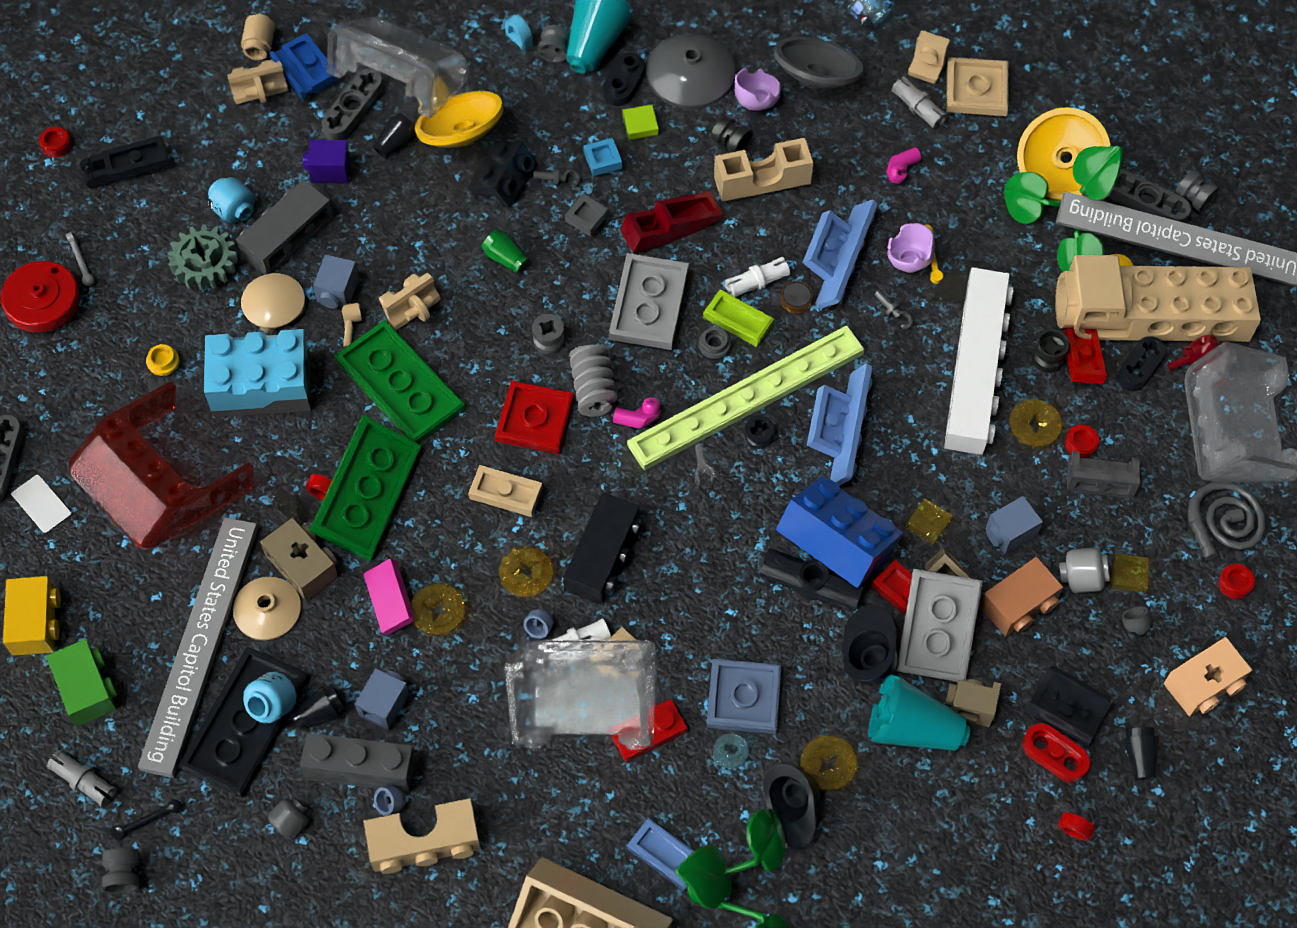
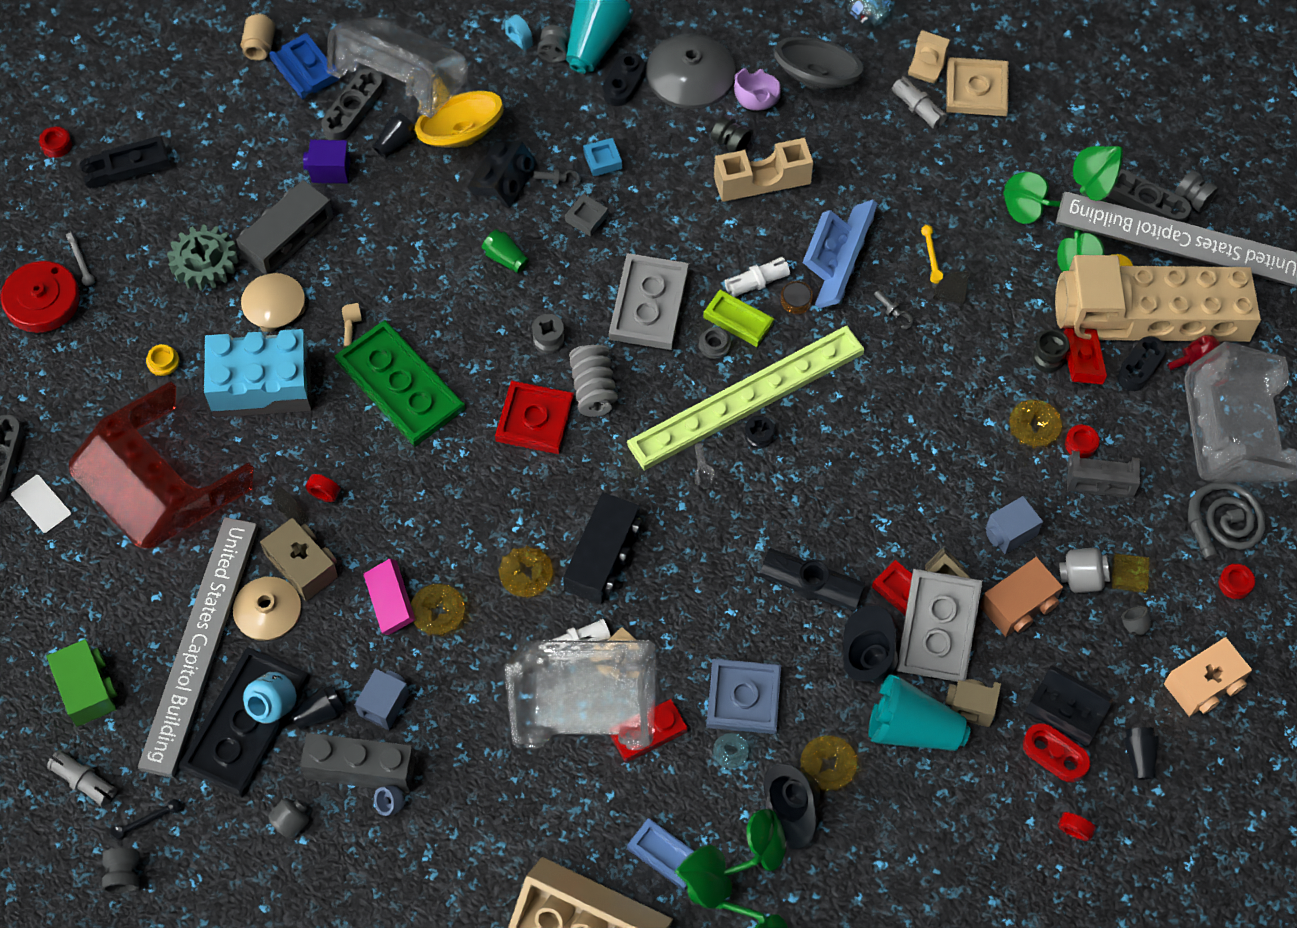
(30, 615): yellow brick -> none
(231, 200): medium azure head -> none
(257, 82): tan hips -> none
(335, 282): sand blue brick -> none
(365, 488): green tile -> none
(411, 301): tan hips -> none
(452, 836): tan arch -> none
(505, 491): tan plate -> none
(533, 621): sand blue hinge -> none
(640, 122): lime tile -> none
(641, 417): dark pink arm -> none
(670, 221): dark red slope -> none
(838, 423): medium blue bracket -> none
(839, 531): blue brick -> none
(898, 164): dark pink arm -> none
(912, 248): lavender hair -> none
(929, 521): clear yellow tile -> none
(977, 362): white brick -> none
(1051, 138): yellow dish -> none

